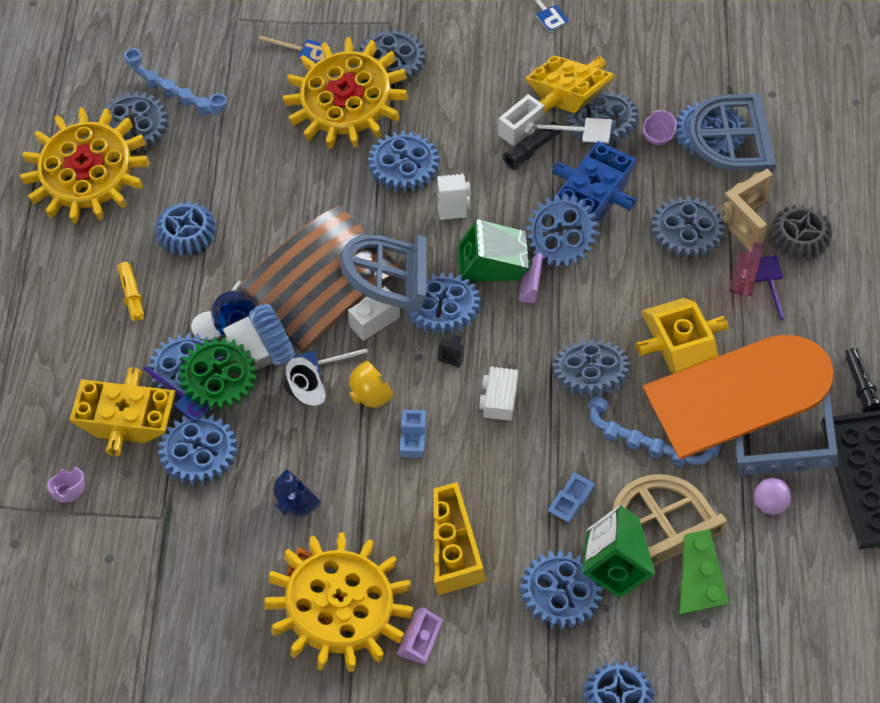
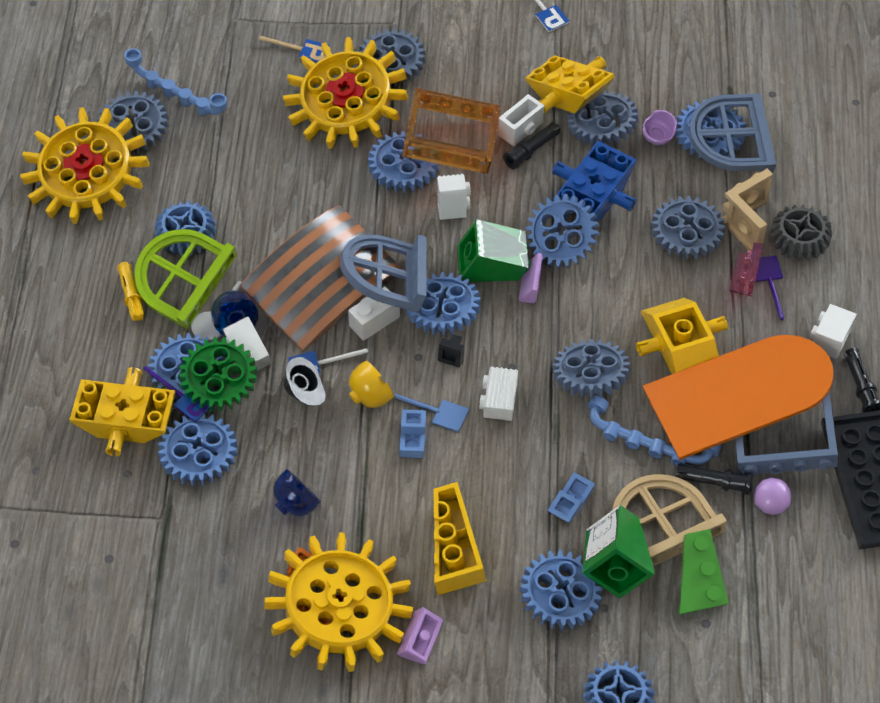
(67, 485): lavender hair -> none
(204, 288): none -> lime window
(272, 334): medium blue gear -> none
(447, 416): none -> medium blue piece
(448, 153): none -> clear orange window
(594, 129): white piece -> none
(726, 479): none -> black pin
(833, 329): none -> white brick

